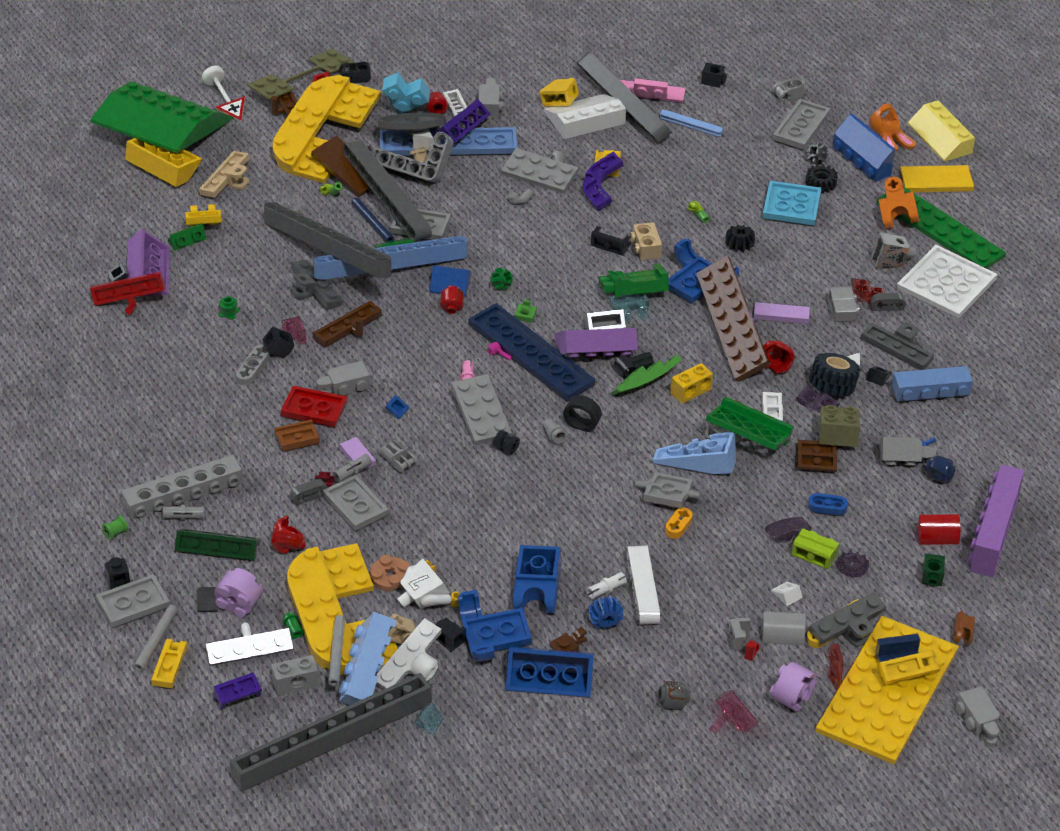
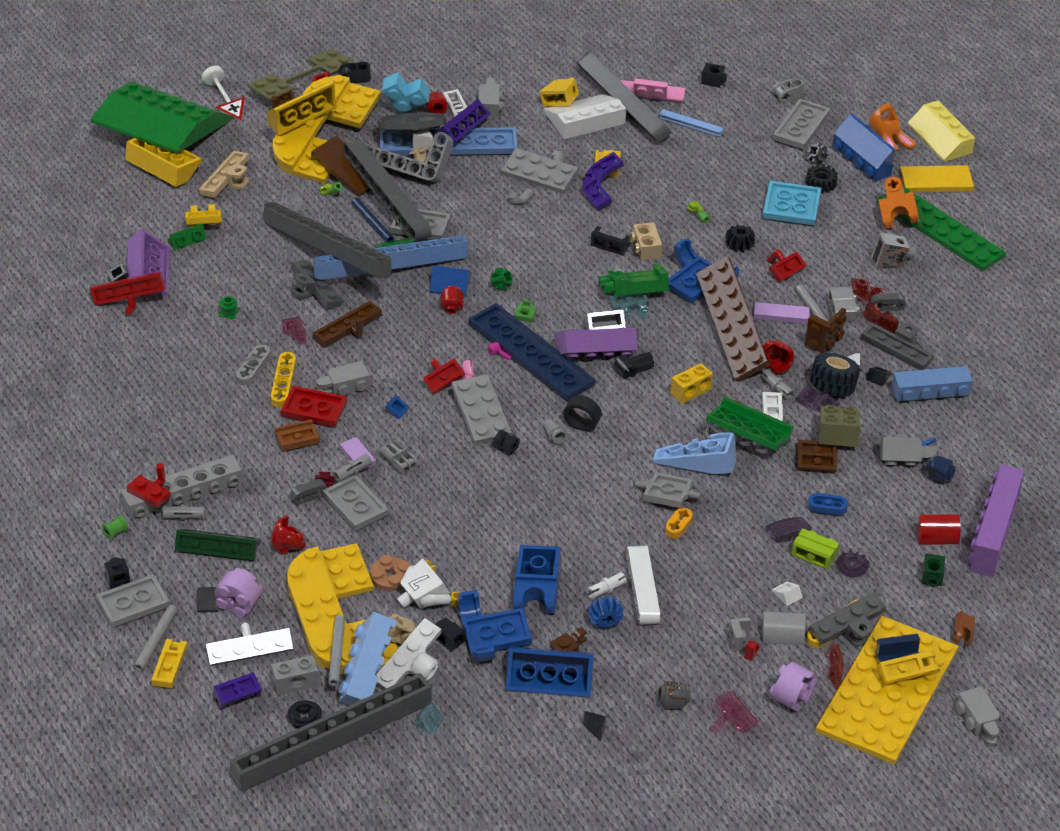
(150, 491): none -> red plate
(278, 342): black brick -> none
(283, 379): none -> yellow beam
(291, 621): green pin -> none
(302, 109): none -> yellow slope
(304, 707): none -> black gear
(443, 375): none -> red plate
(595, 724): none -> black slope
(642, 376): bright green slope -> none
(777, 384): none -> light grey pin
(786, 266): none -> red plate
(808, 300): none -> light grey piece
(823, 334): none -> reddish brown bracket
(884, 320): none -> clear red slope
(947, 281): white plate -> none

